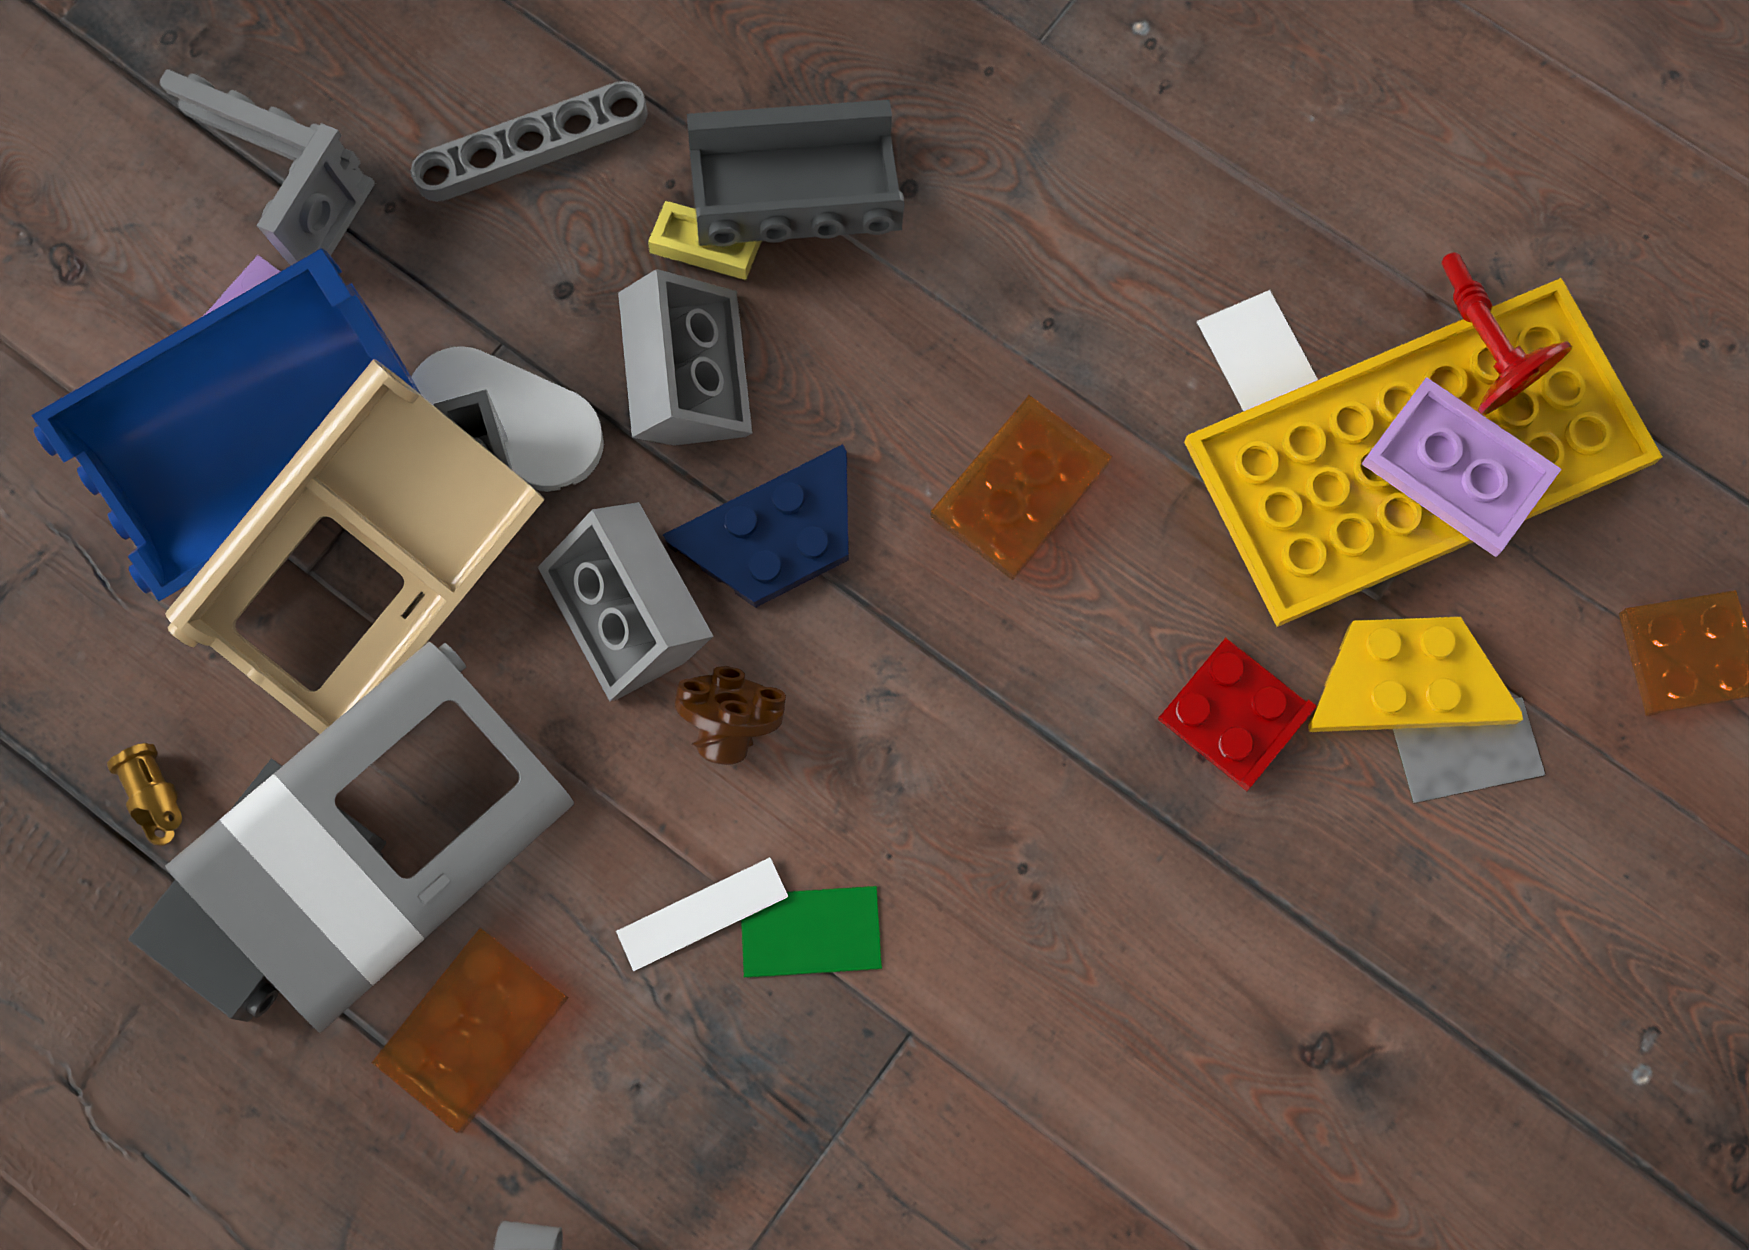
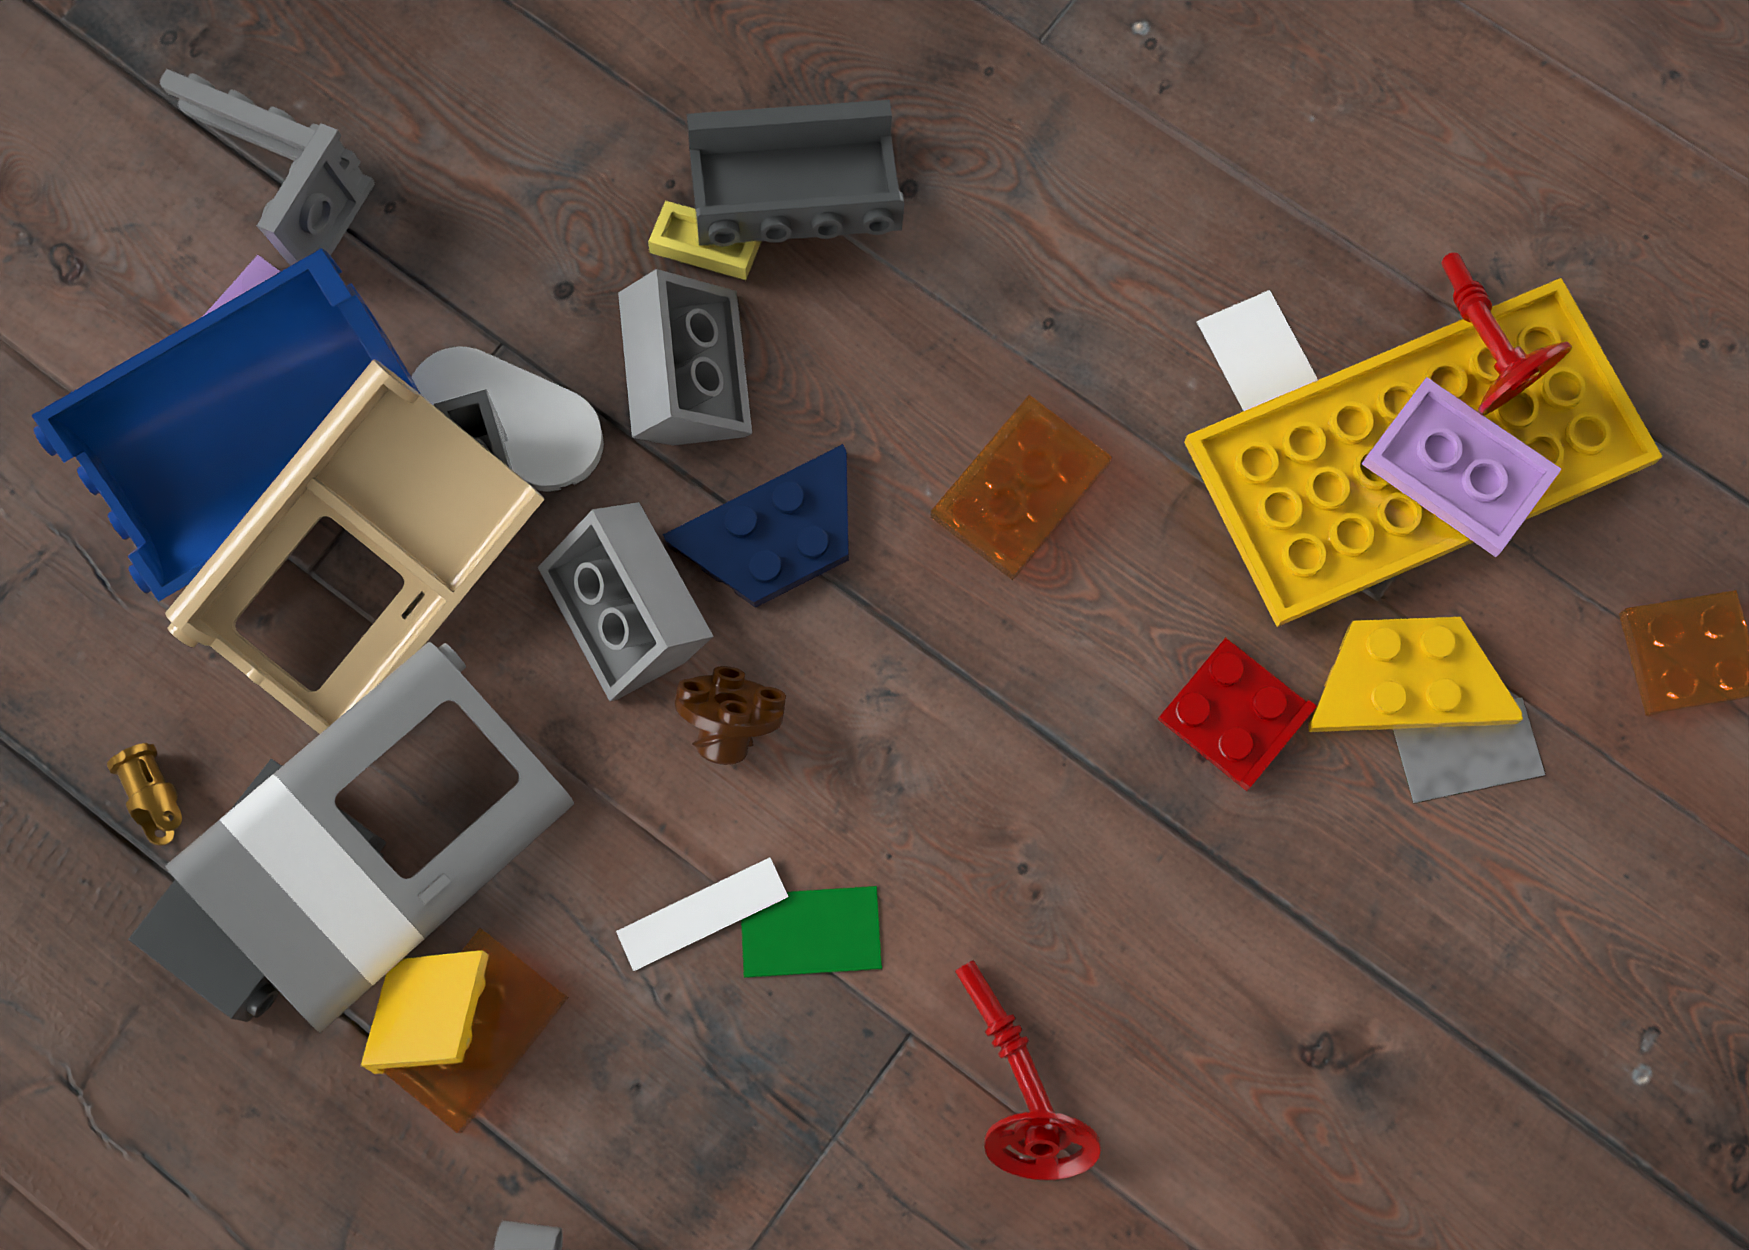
(426, 1011): none -> yellow piece
(505, 136): light grey beam -> none
(1041, 1128): none -> red dish

